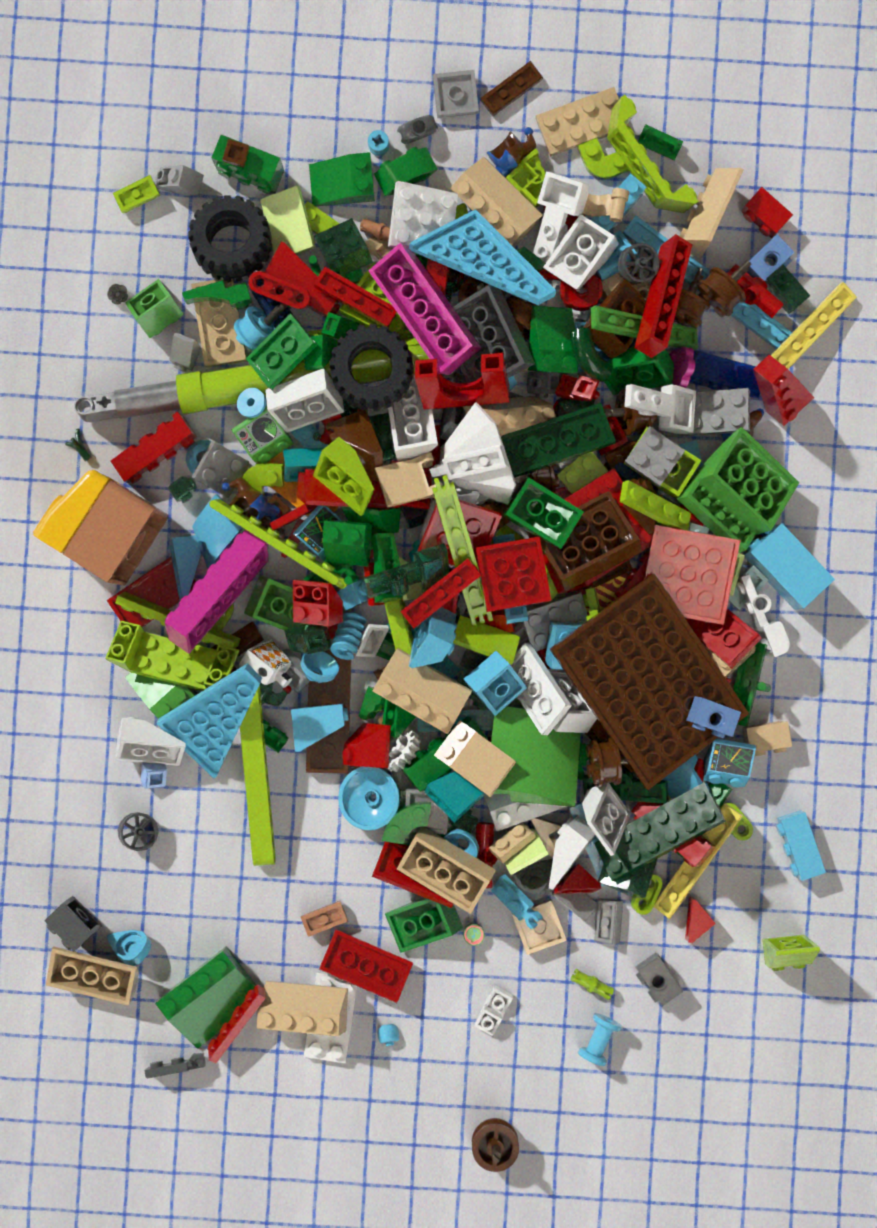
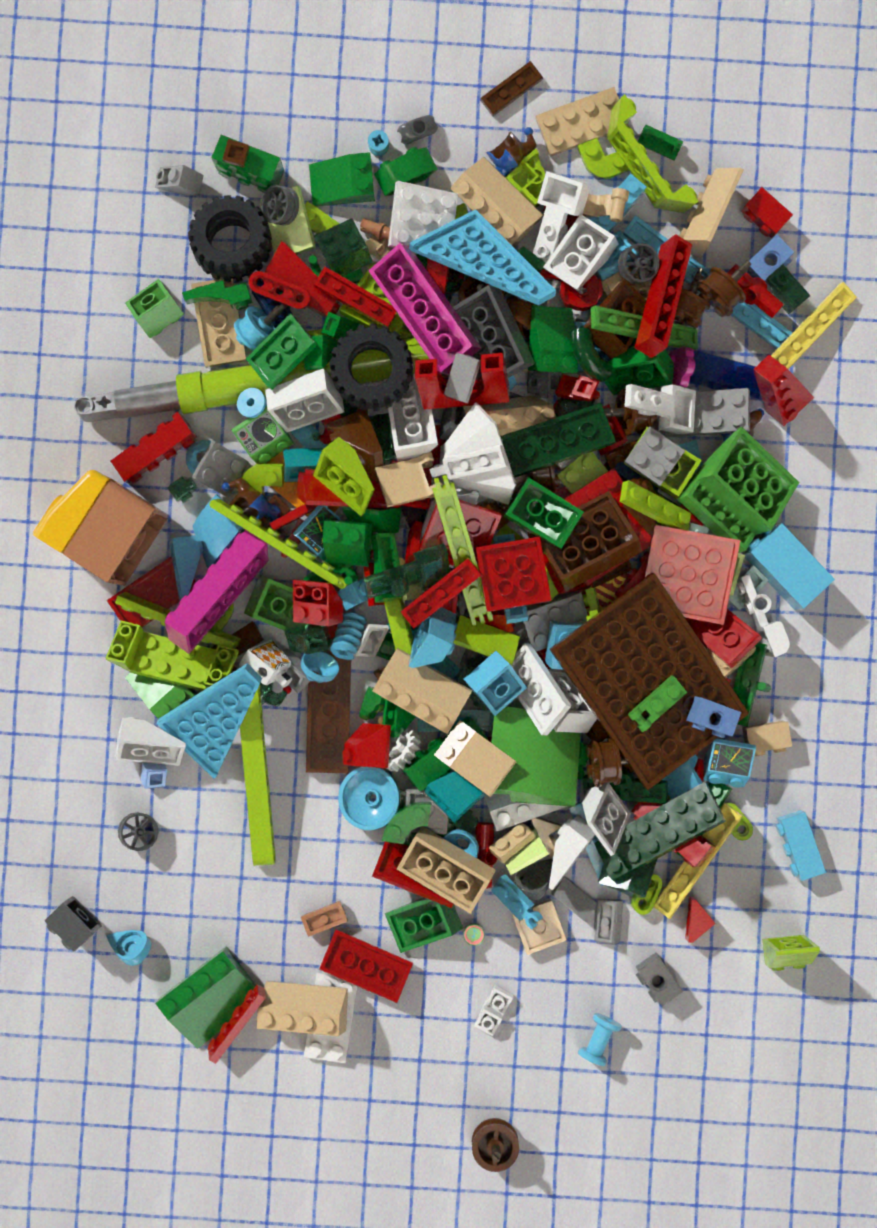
(78, 446): dark green bar -> none
(92, 976): tan slope -> none
(115, 288): clear smoke plate -> none
(136, 194): lime plate -> none
(177, 1065): dark grey hinge -> none
(184, 352): light grey slope -> none
(274, 737): green hinge -> none
(276, 204): none -> dark grey wheel
(316, 722): medium azure slope -> none
(388, 1034): medium azure piece -> none
(413, 541): none -> red tile
(455, 93): light grey plate -> none
(462, 377): none -> light grey slope
(577, 881): red slope -> none
(592, 984): lime pin -> none
(657, 703): none -> bright green plate

